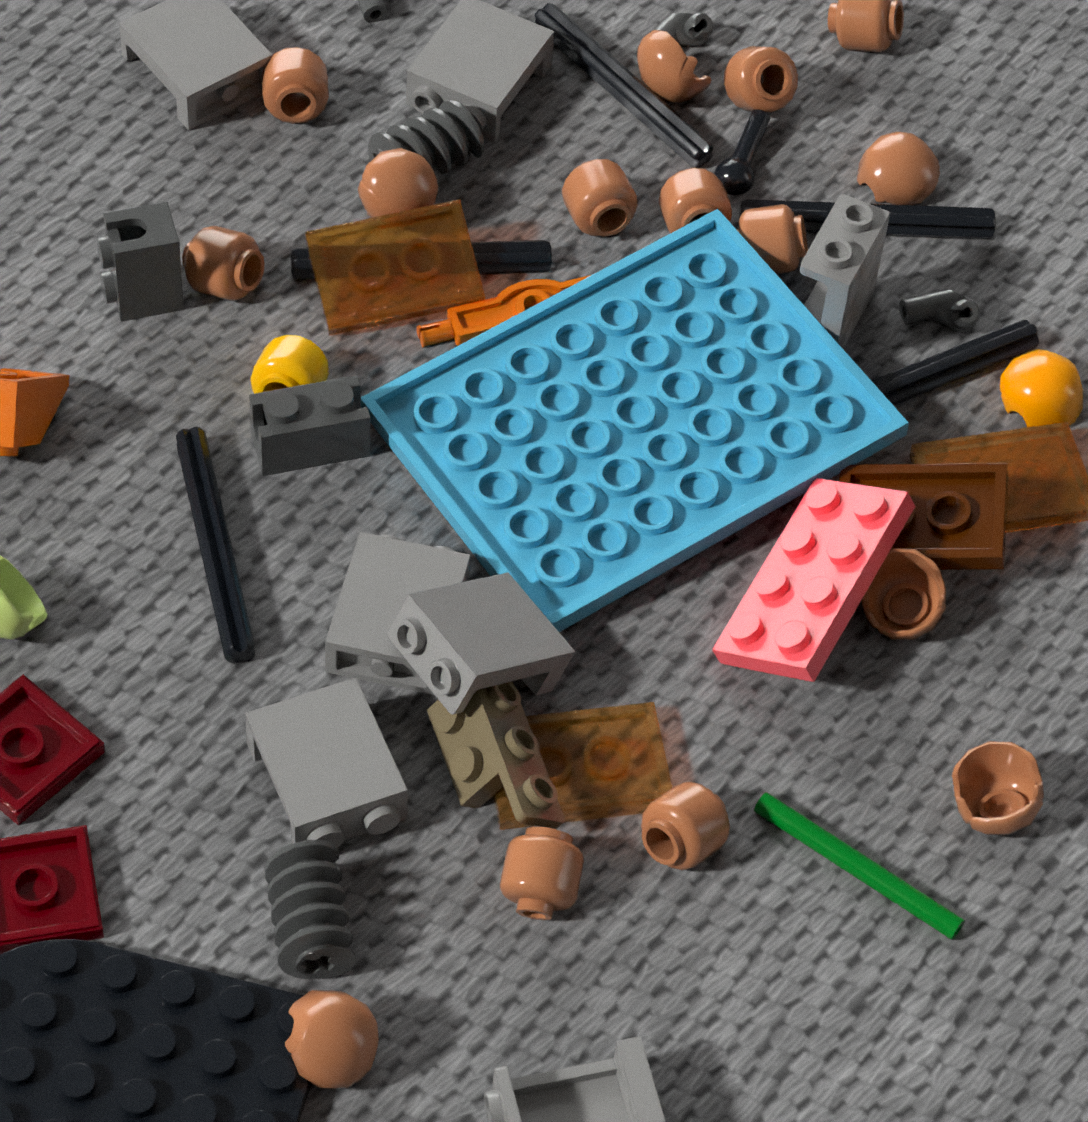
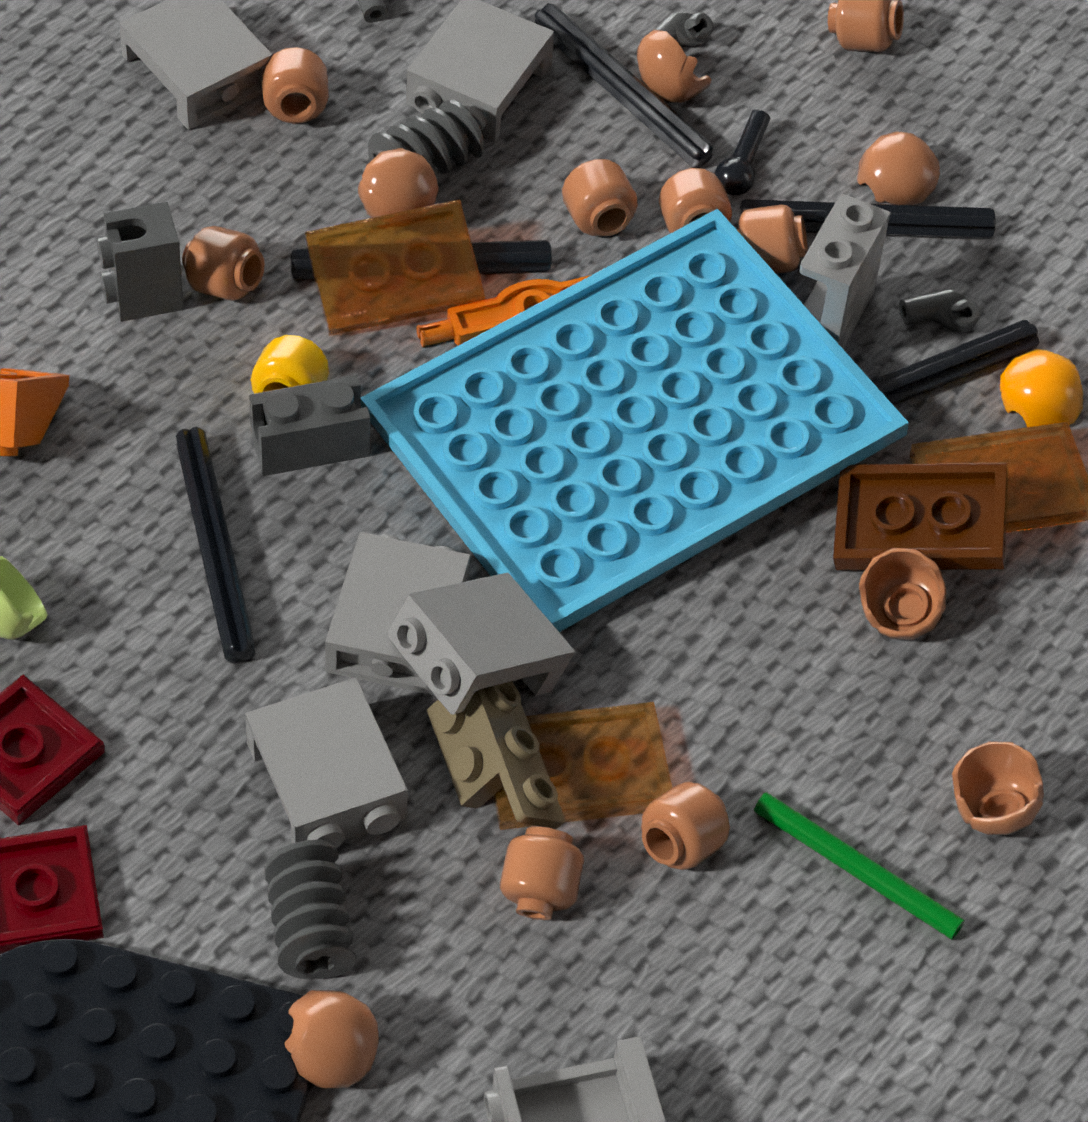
(761, 79): nougat head -> none
(814, 579): plate -> none

